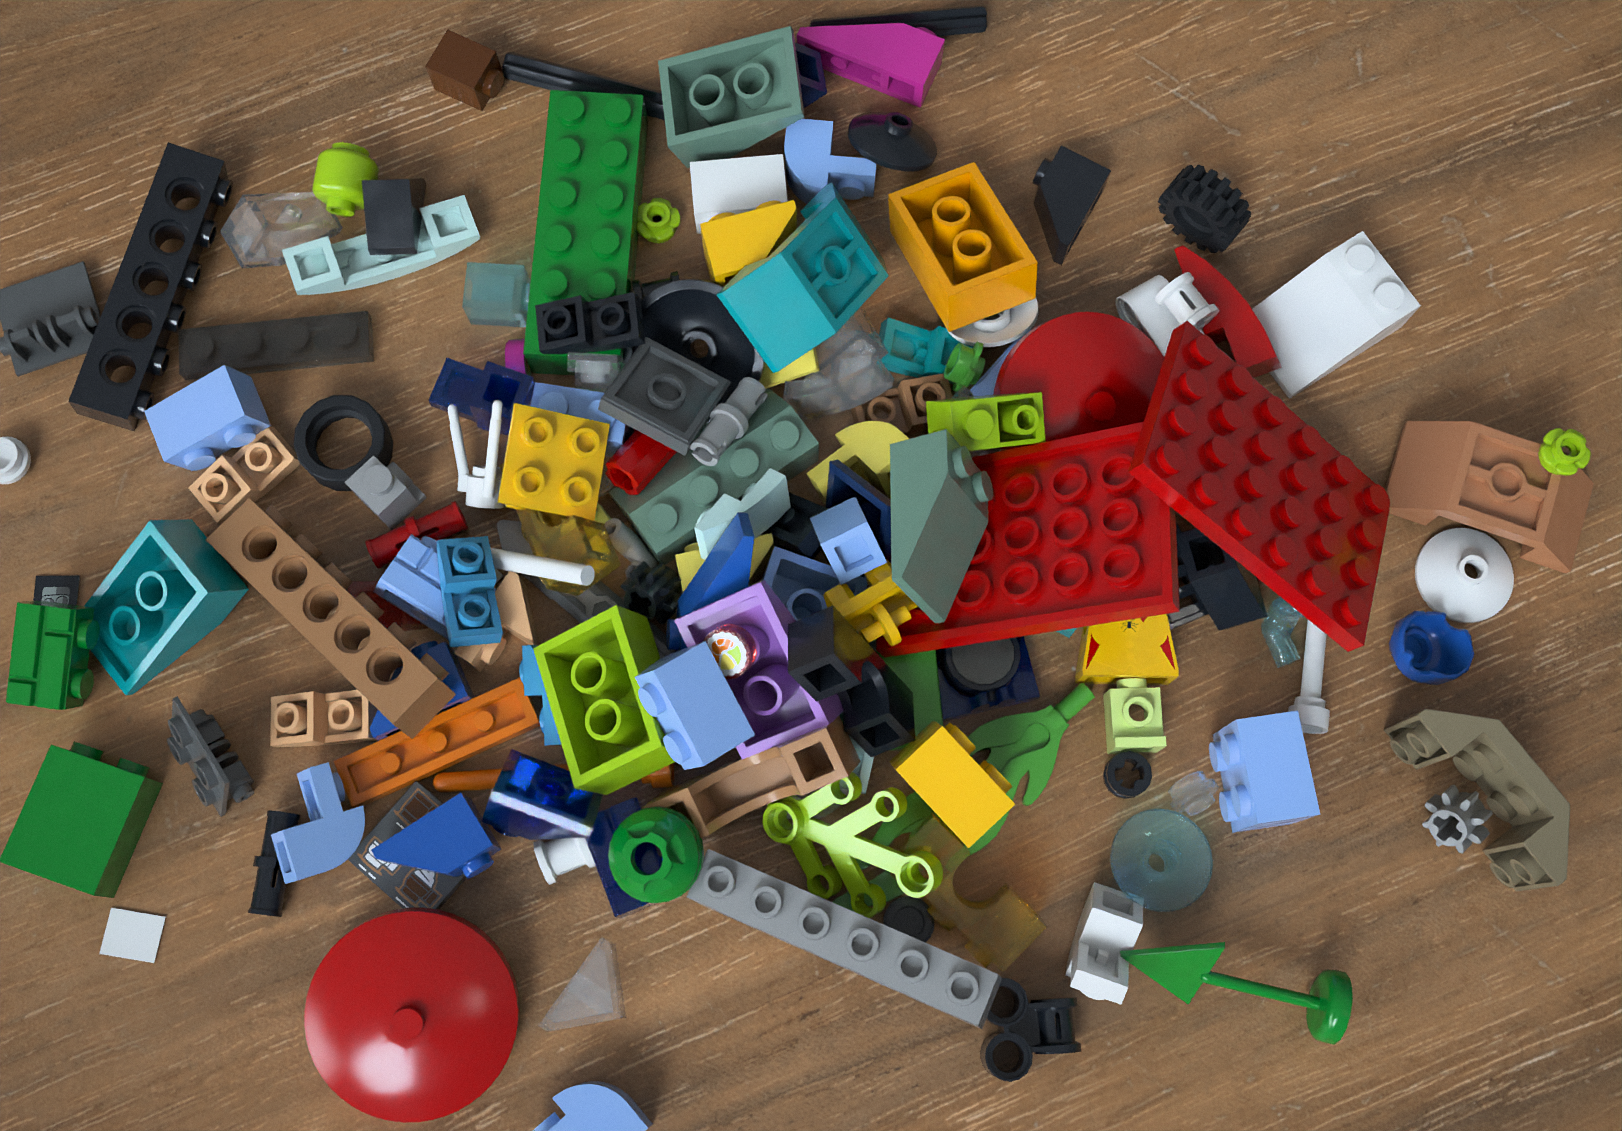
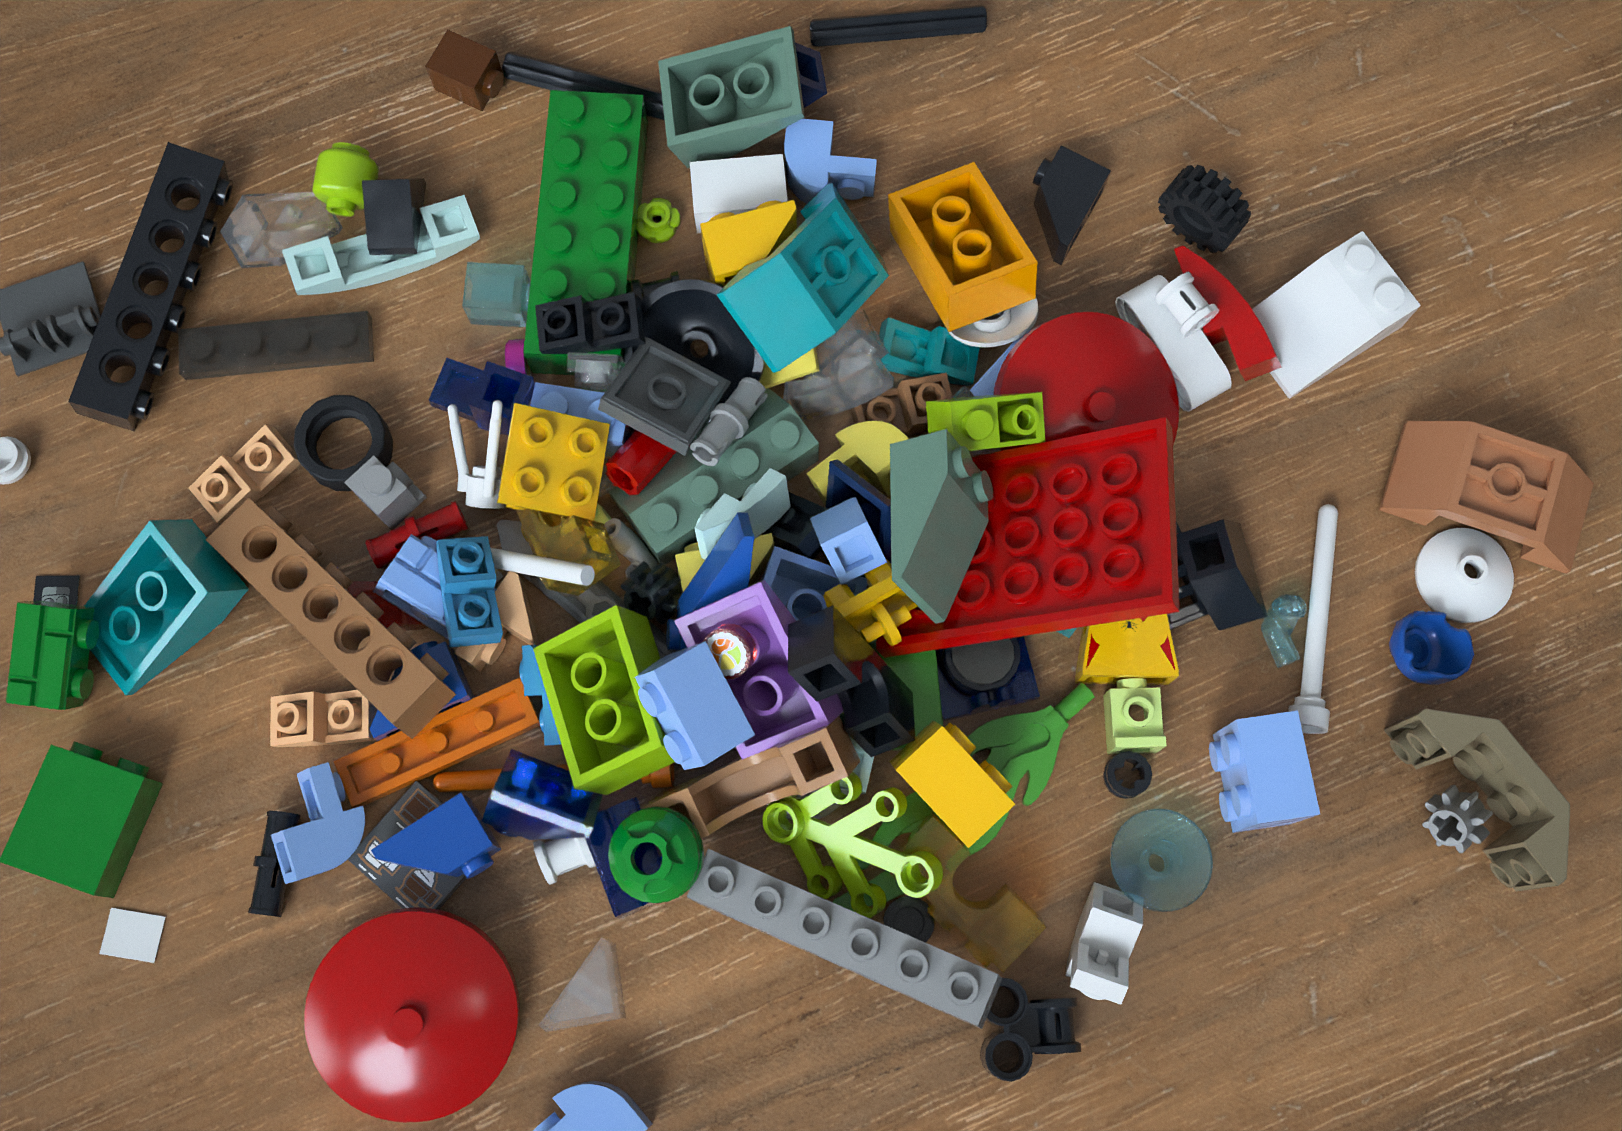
(198, 742): dark grey hinge -> none
(207, 419): light blue brick -> none
(880, 56): dark pink slope -> none
(892, 141): black dish -> none
(964, 365): bright green plate -> none
(1188, 966): green piece -> none
(1193, 793): clear plate -> none
(1263, 486): red plate -> none
(1555, 460): lime plate -> none

